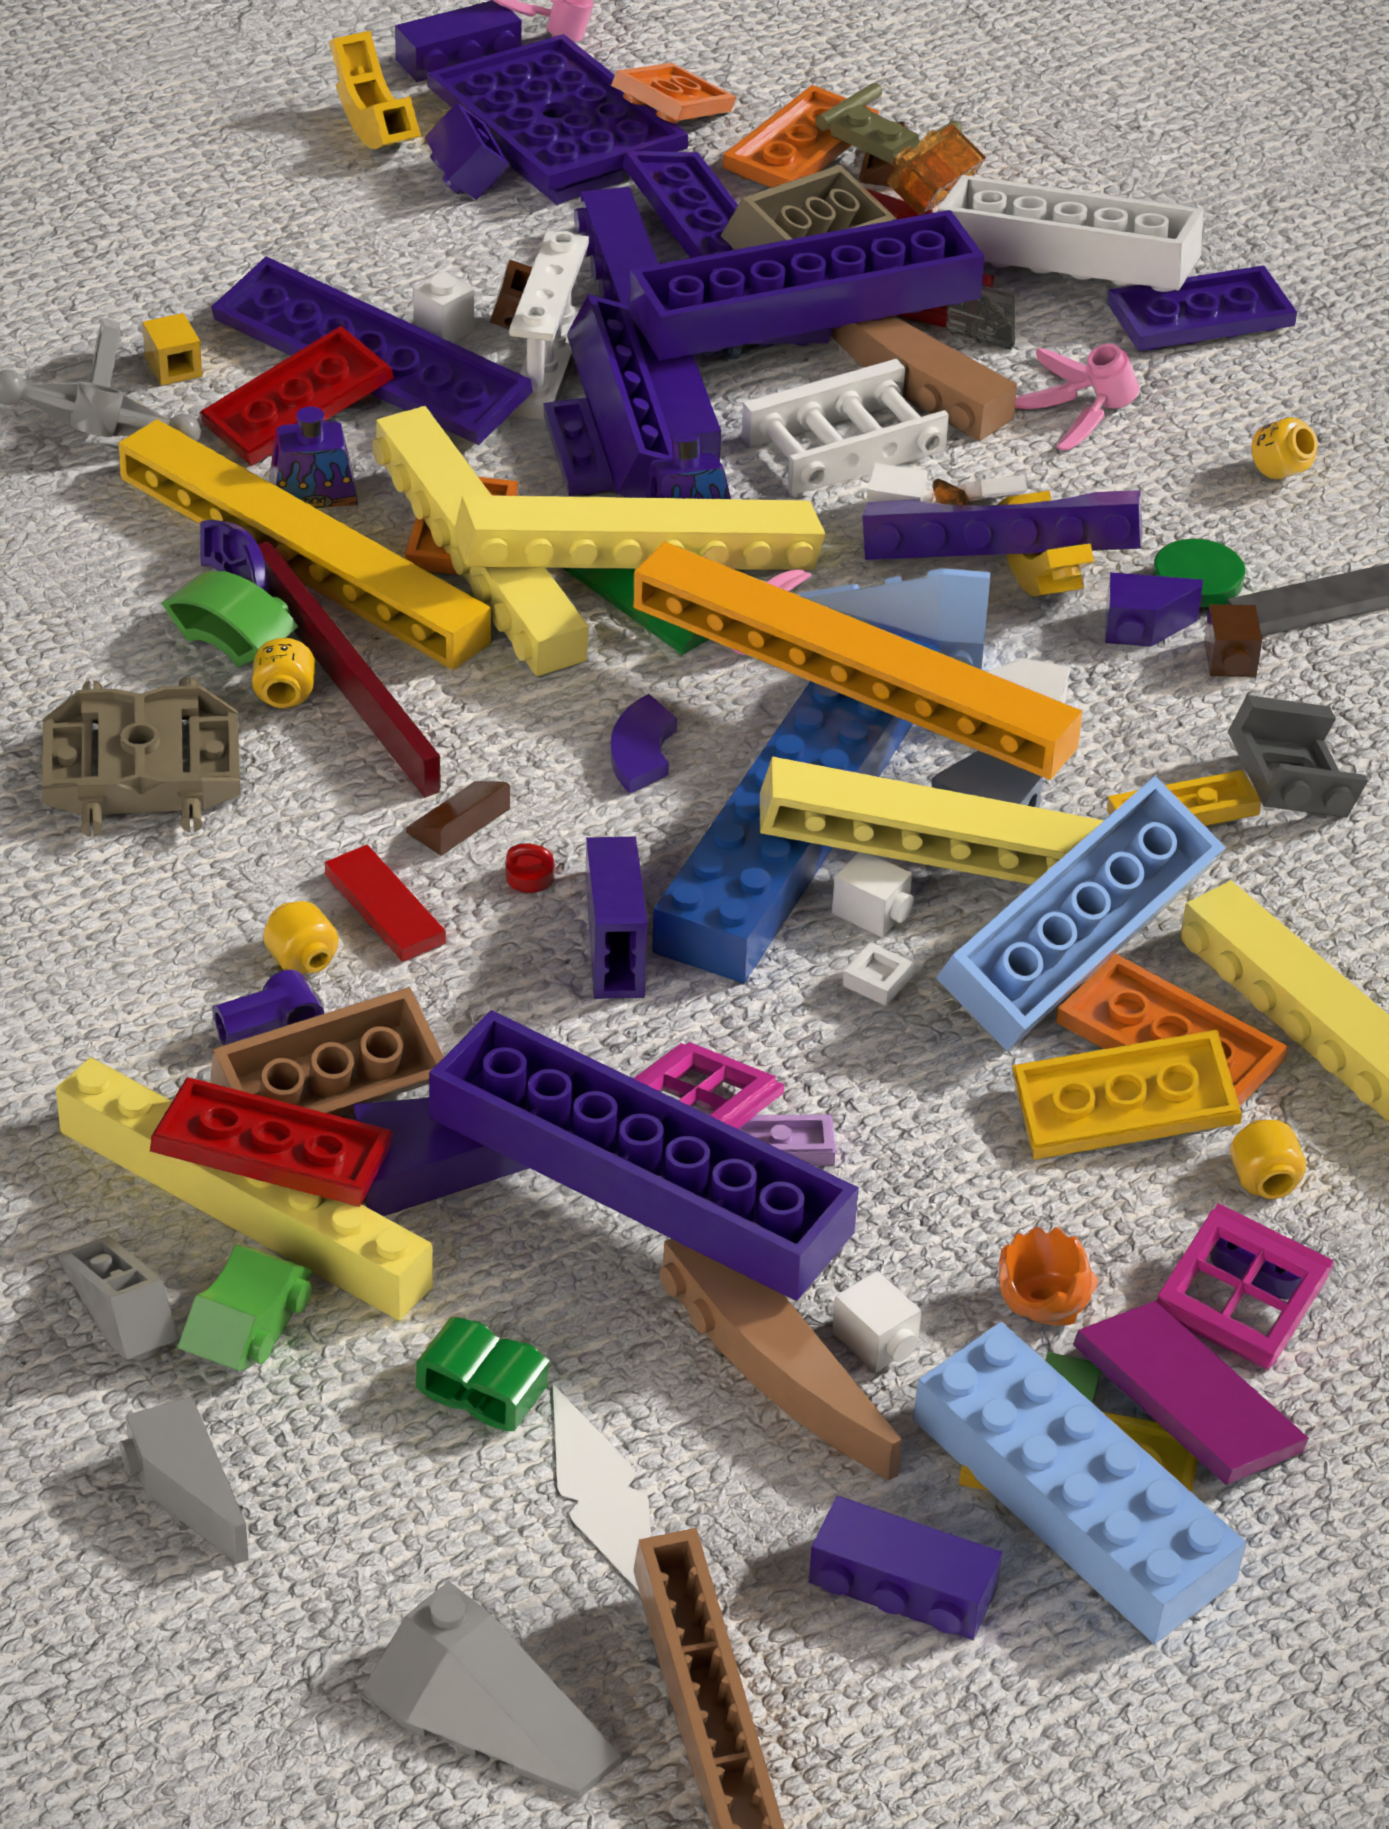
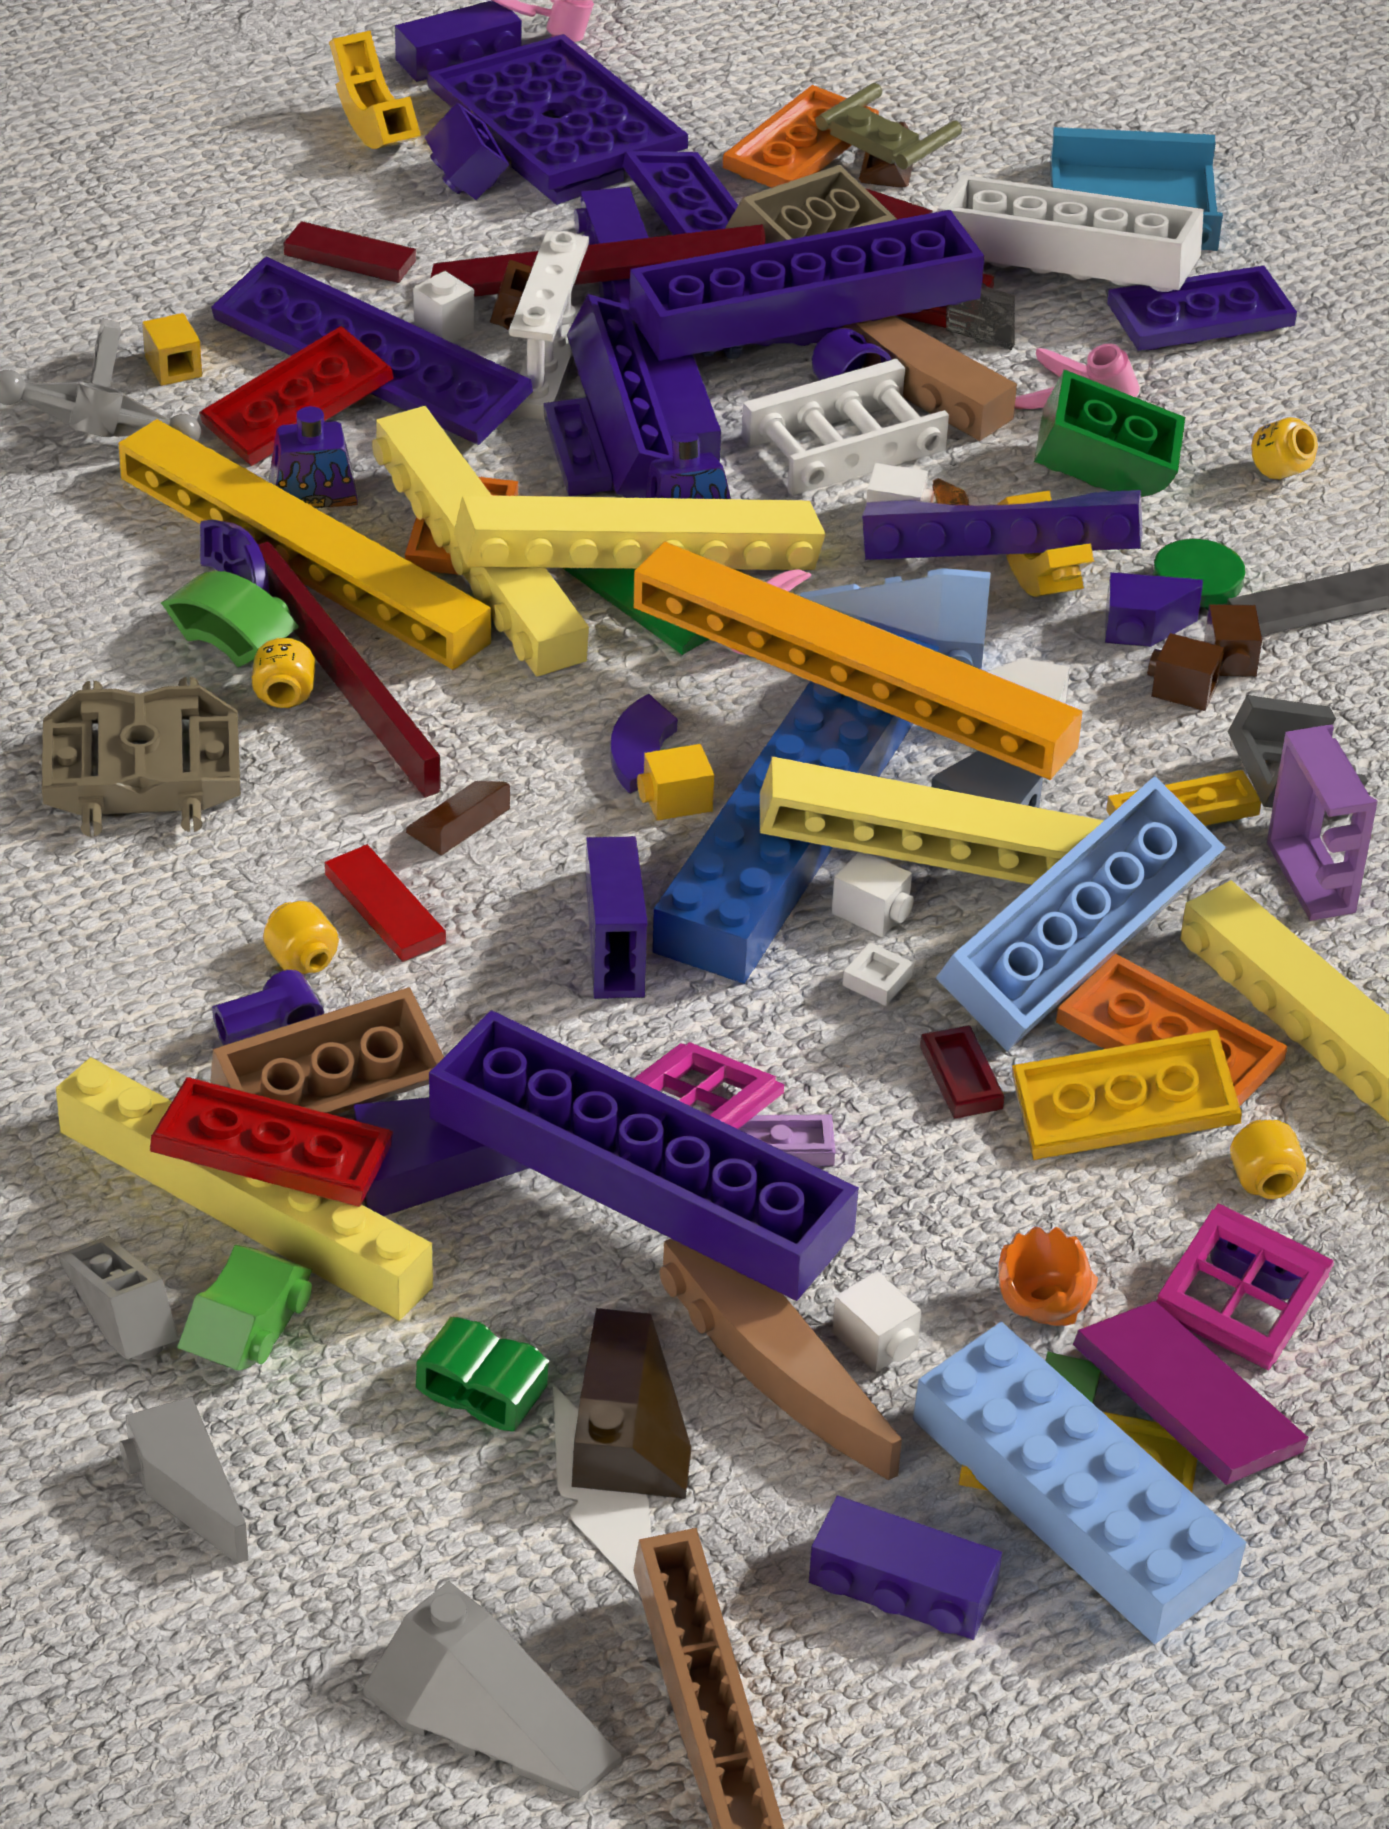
(349, 252): none -> dark red tile
(529, 868): red tile -> none
(611, 259): none -> dark red tile
(628, 1412): none -> dark brown wedge
(672, 92): orange plate -> none
(677, 782): none -> yellow brick
(842, 352): none -> dark purple helmet
(933, 168): clear orange brick -> none
(962, 1071): none -> dark red tile
(995, 488): white tile -> none
(1108, 437): none -> green brick
(1140, 167): none -> dark azure panel
(1186, 671): none -> reddish brown brick
(1314, 780): none -> medium lavender window

